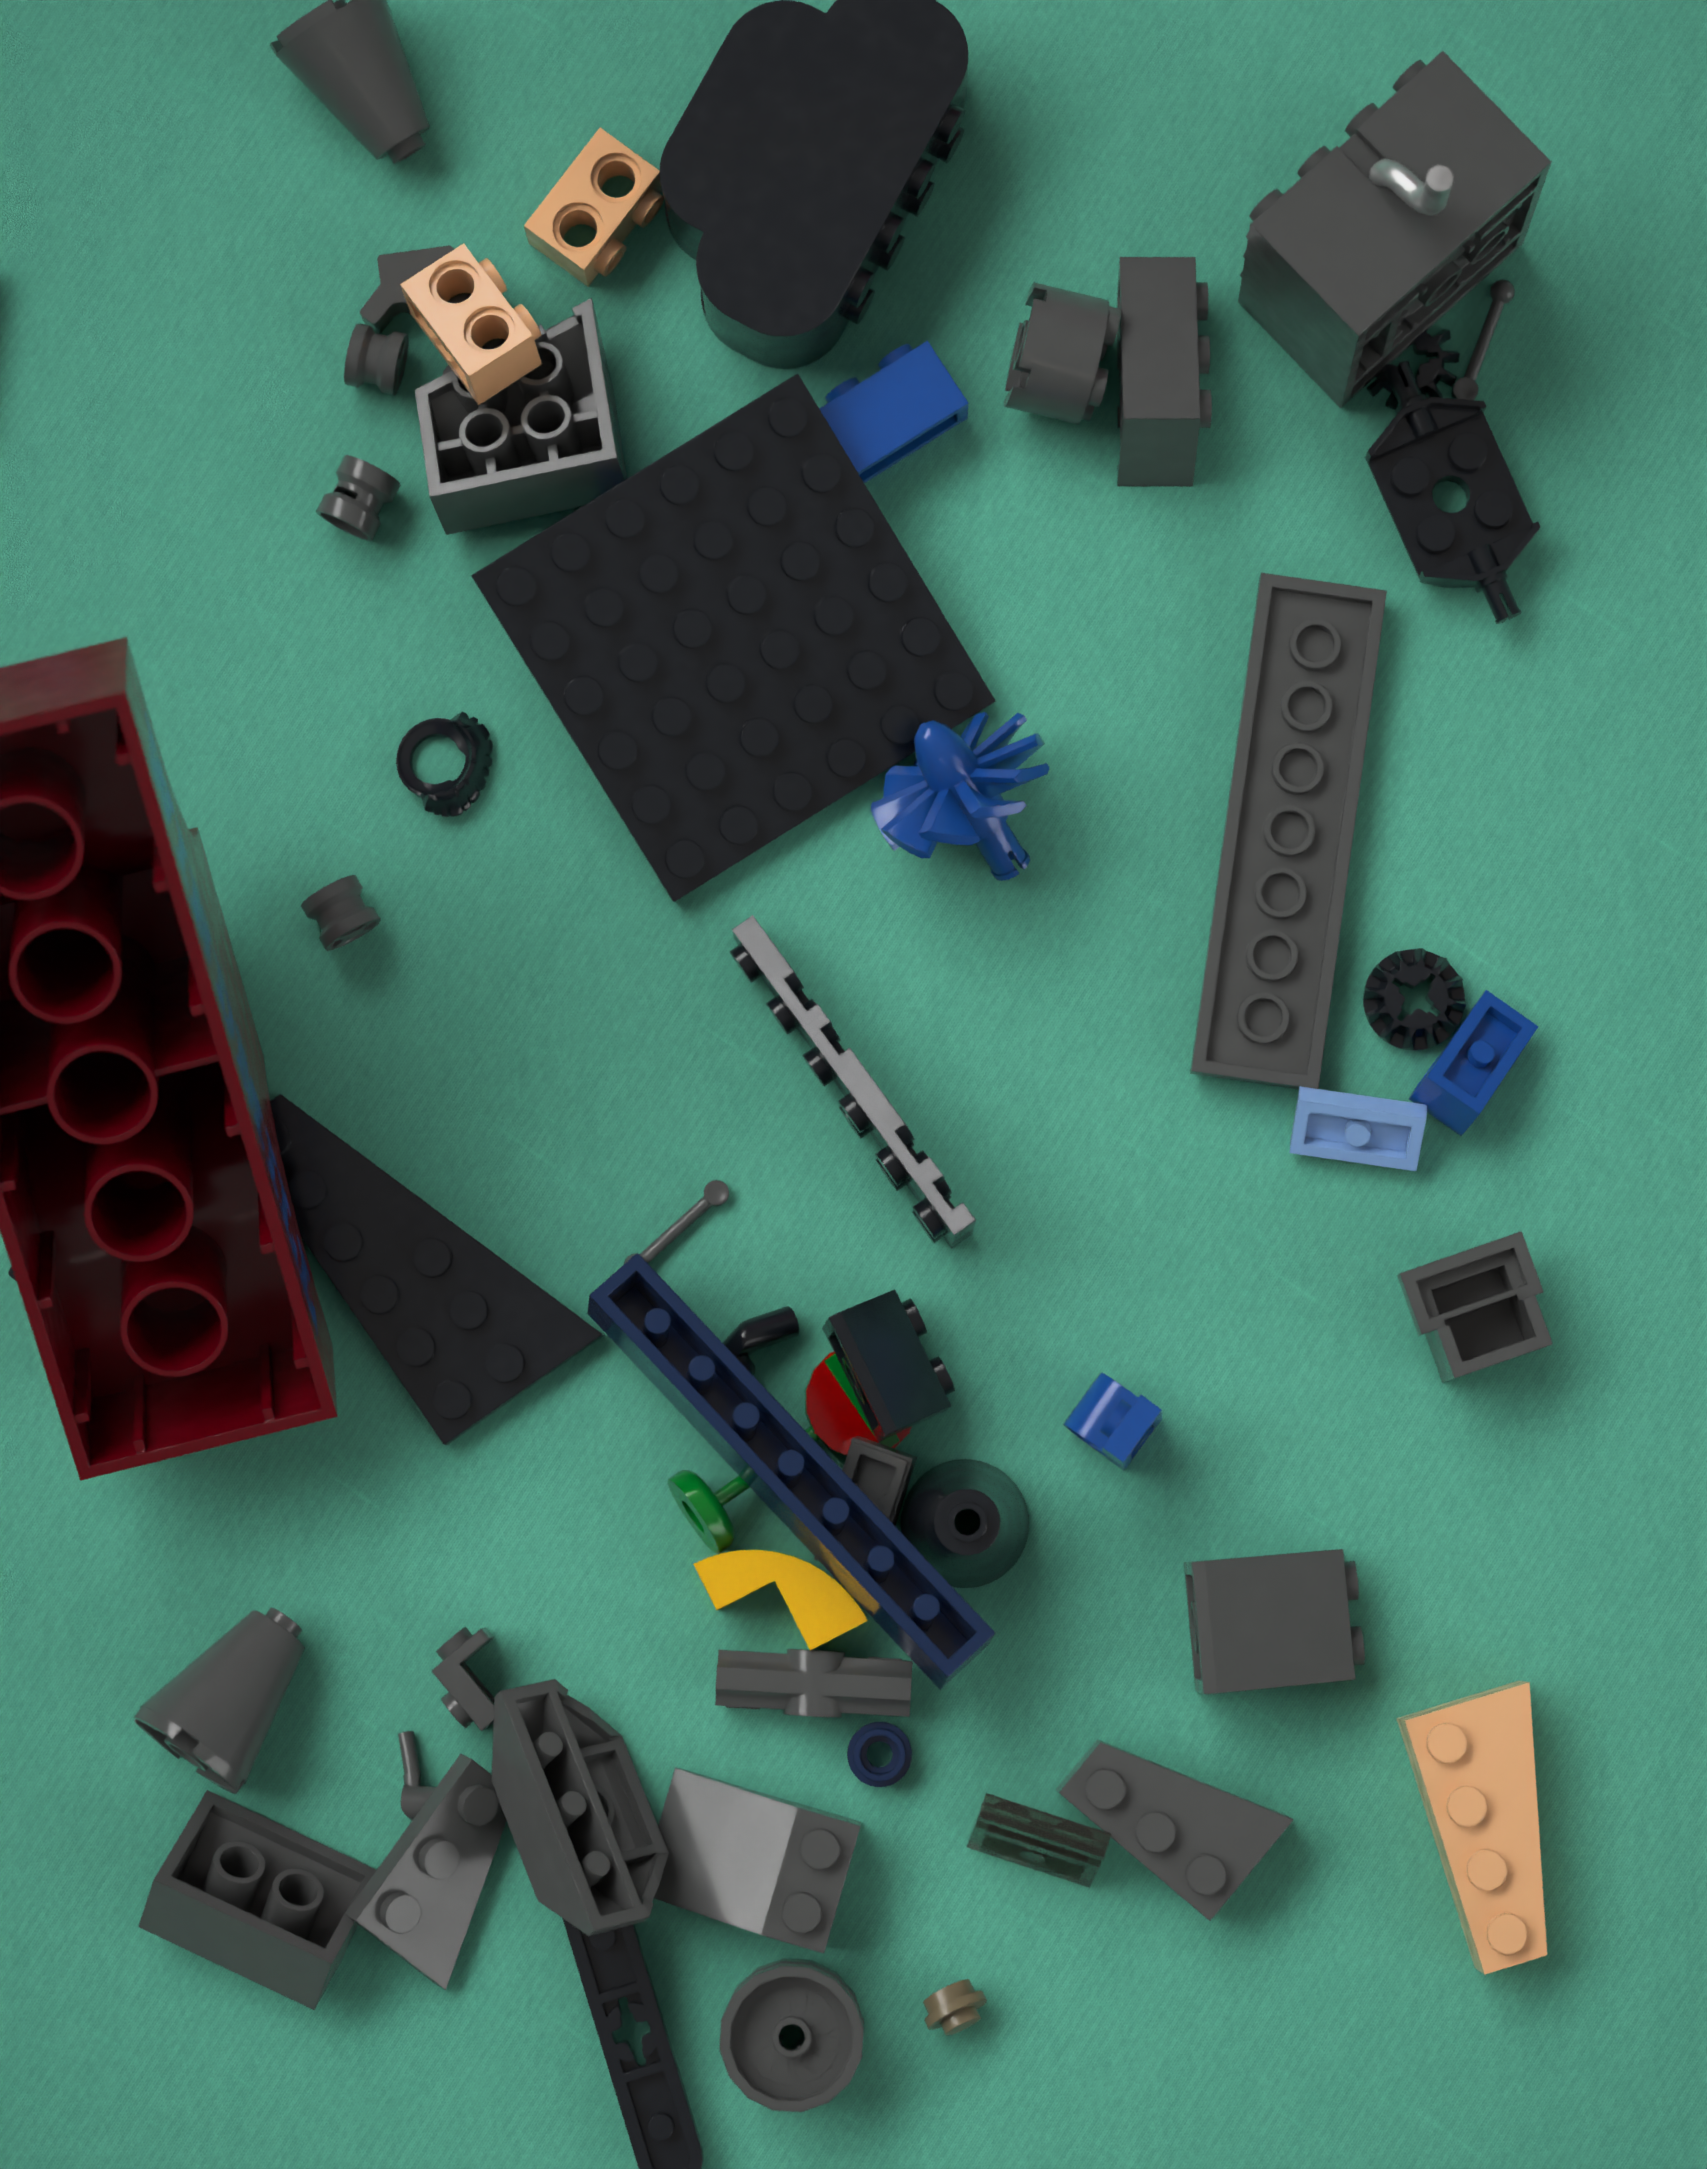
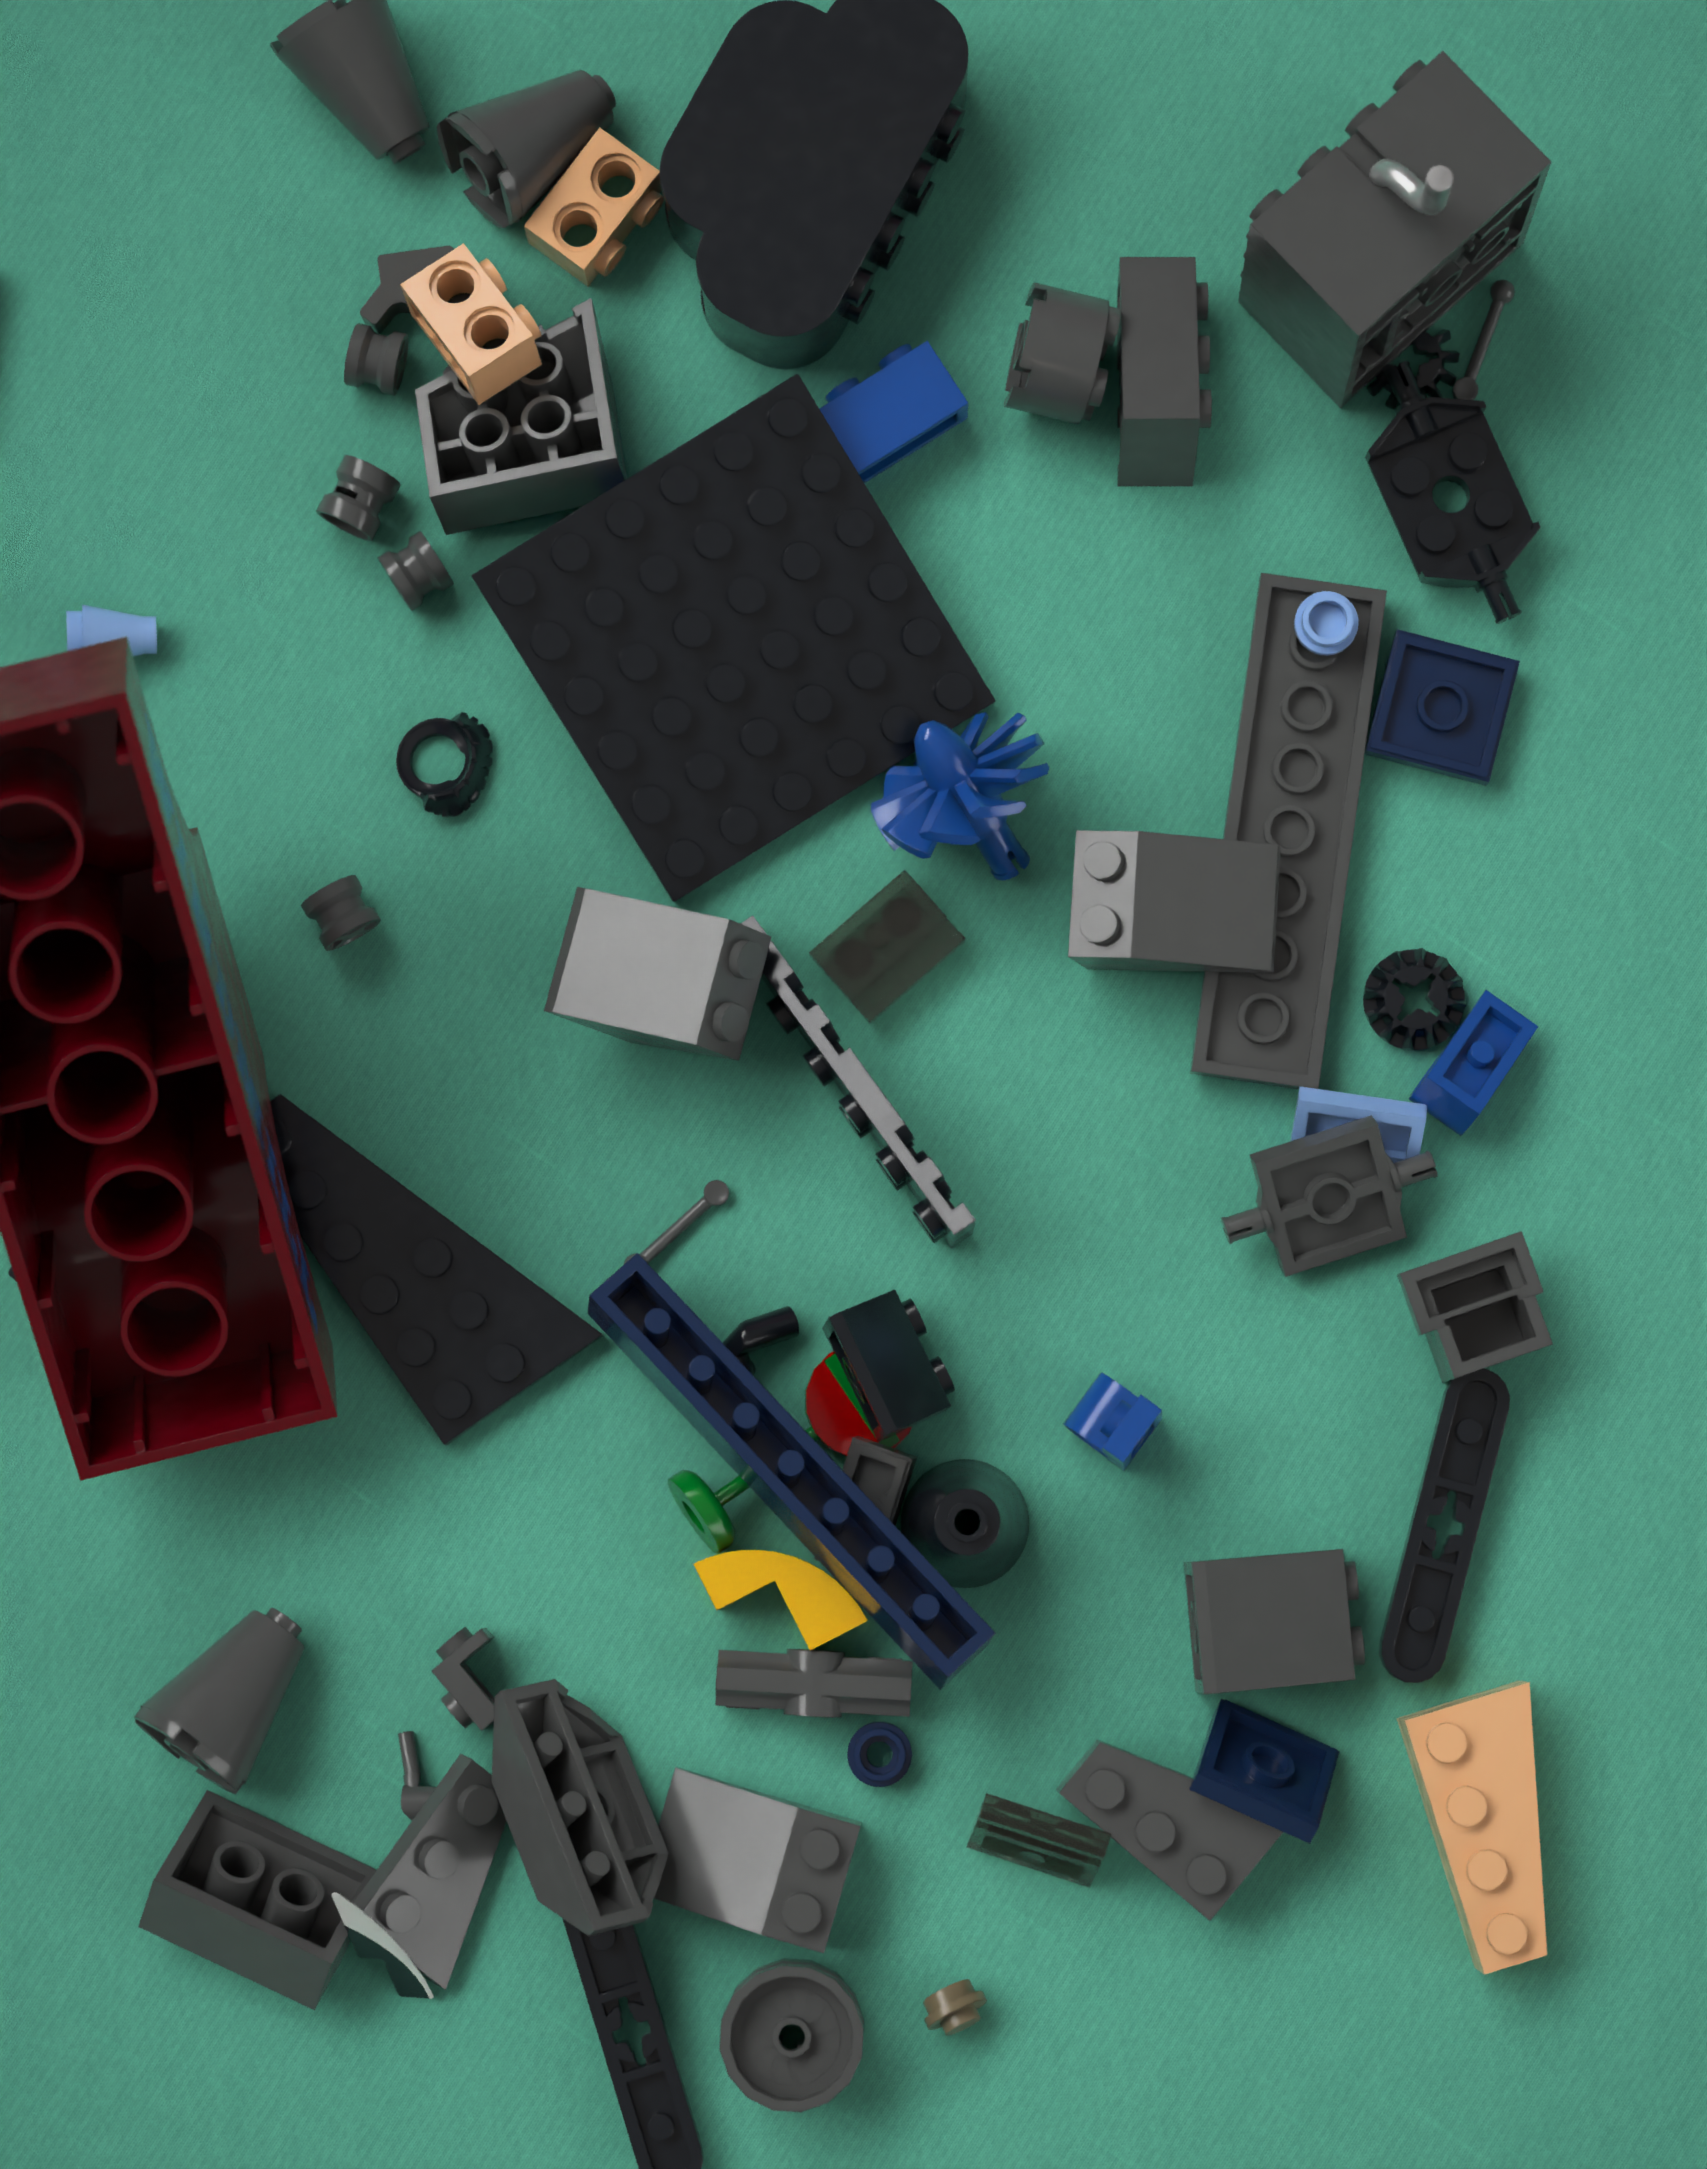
(100, 625): none -> light blue cone
(376, 1943): none -> sticker
(415, 570): none -> dark grey wheel
(524, 141): none -> dark grey cone
(657, 974): none -> slope
(887, 947): none -> clear smoke plate
(1173, 903): none -> dark grey slope
(1265, 1770): none -> dark blue plate
(1326, 623): none -> light blue plate
(1328, 1196): none -> dark grey plate
(1429, 1588): none -> black piece
(1441, 707): none -> dark blue plate

